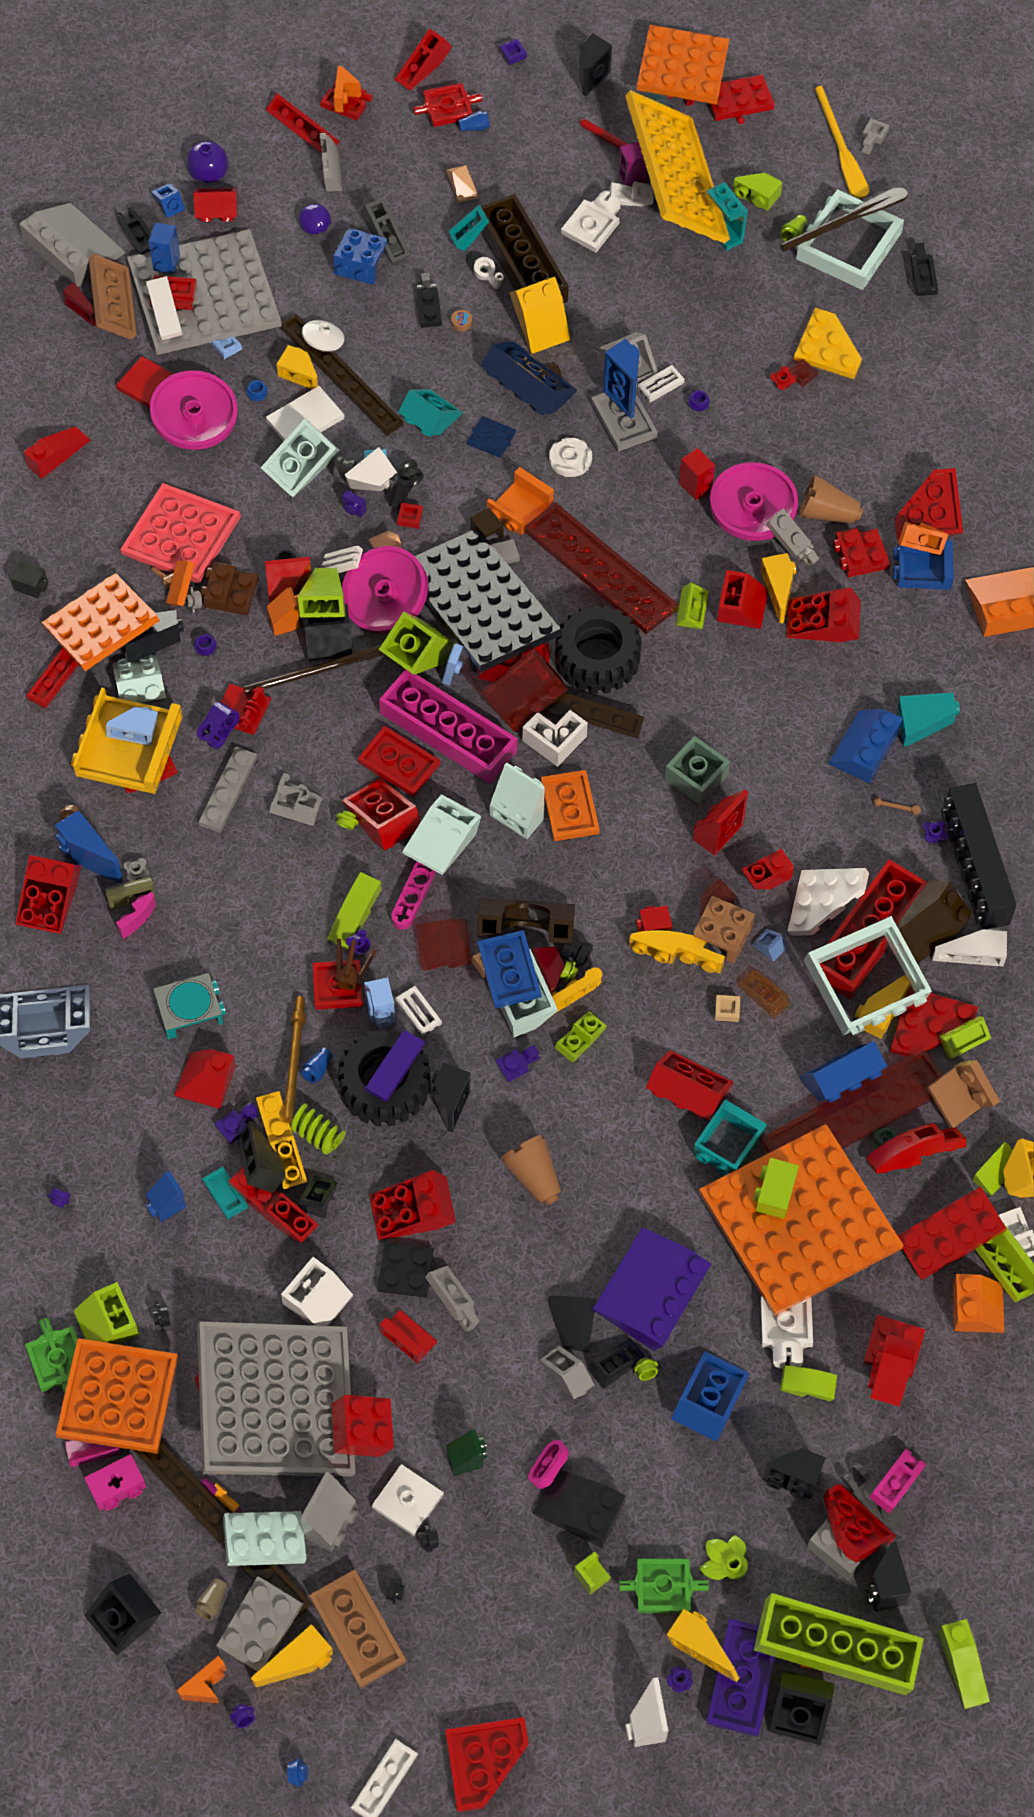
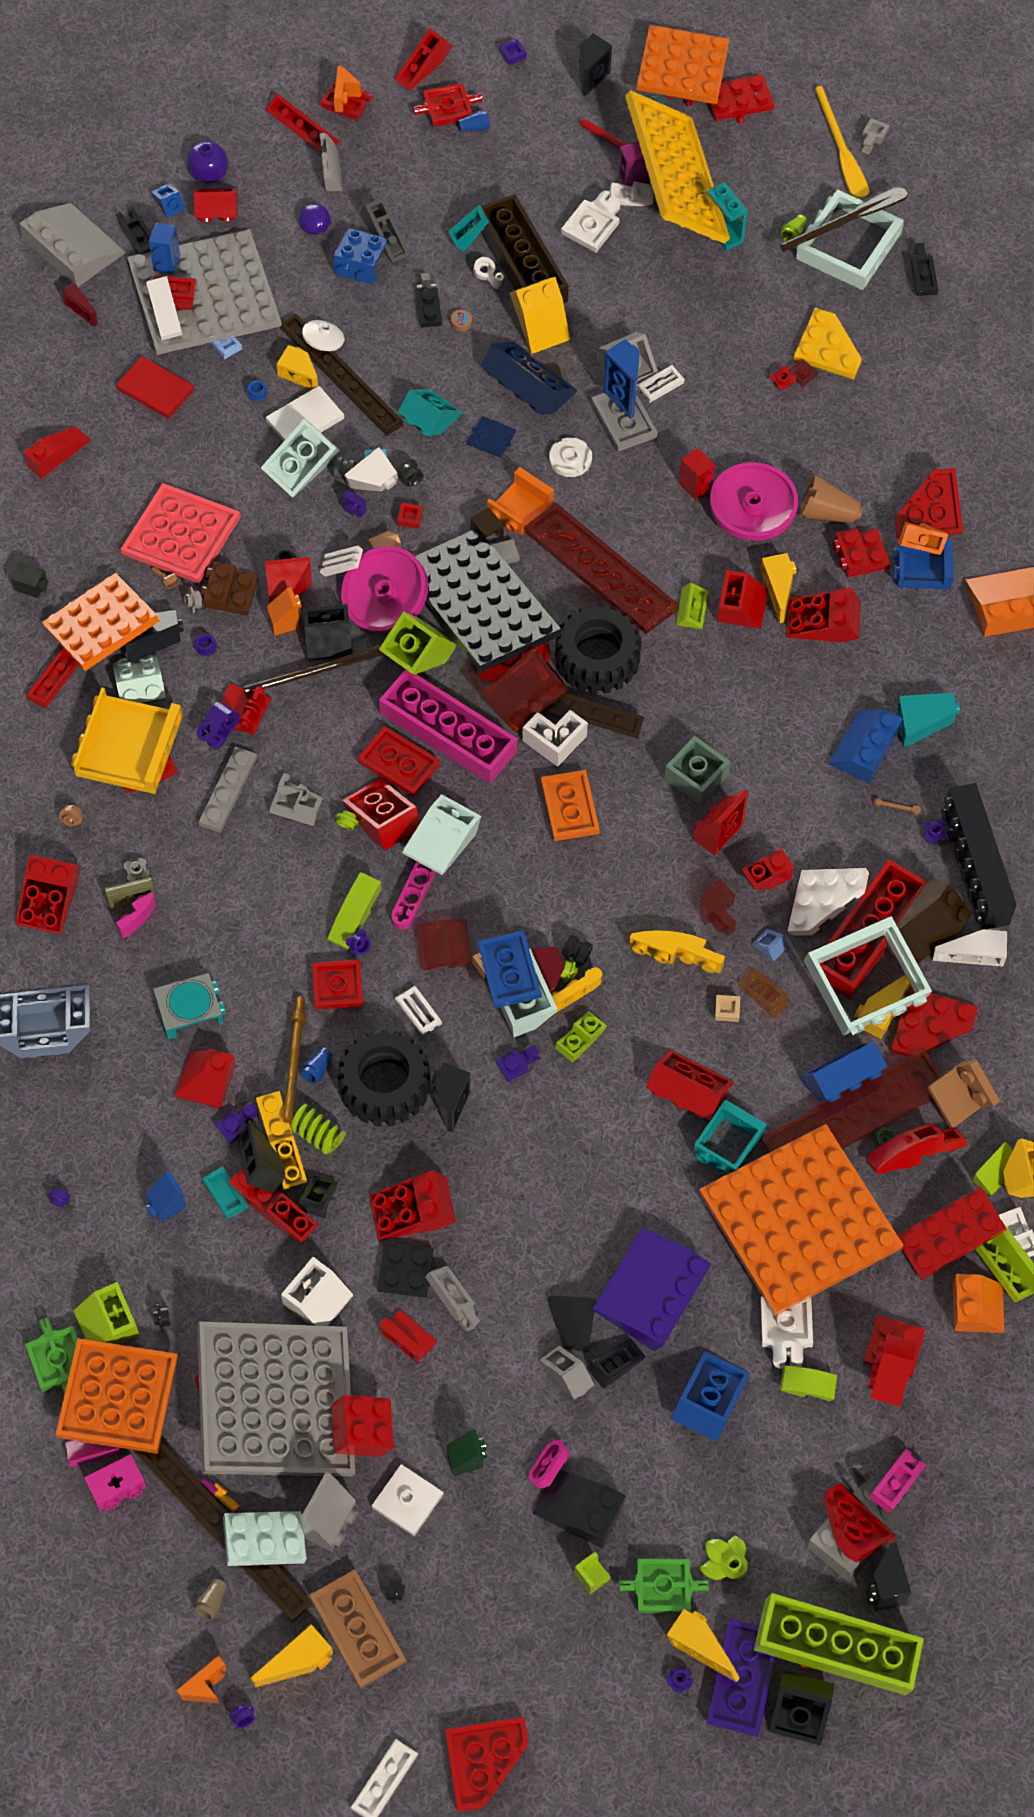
(86, 847): blue slope -> none
(112, 296): medium nougat plate -> none
(122, 1613): black slope -> none
(134, 726): light blue slope -> none
(180, 583): orange tile -> none
(193, 410): dark pink dish -> none
(259, 1624): light grey plate -> none
(297, 1772): blue plate -> none
(322, 595): lime slope -> none
(348, 977): reddish brown plant -> none
(380, 1002): light blue window -> none
(395, 1066): dark purple tile -> none
(399, 490): black cone -> none
(428, 1538): black plate -> none
(453, 664): light blue plate -> none
(462, 184): light nougat slope -> none
(502, 913): dark brown arch -> none
(518, 801): light aqua slope -> none
(534, 1169): medium nougat cone -> none
(646, 1369): lime plate -> none
(648, 1718): white slope -> none
(653, 919): red brick -> none
(698, 401): dark purple plate -> none
(725, 927): medium nougat bracket -> none
(758, 188): lime slope -> none
(776, 1188): lime brick -> none
(792, 537): light grey hinge -> none
(795, 1472): black slope -> none
(964, 1663): lime slope -> none
(965, 1037): lime tile -> none

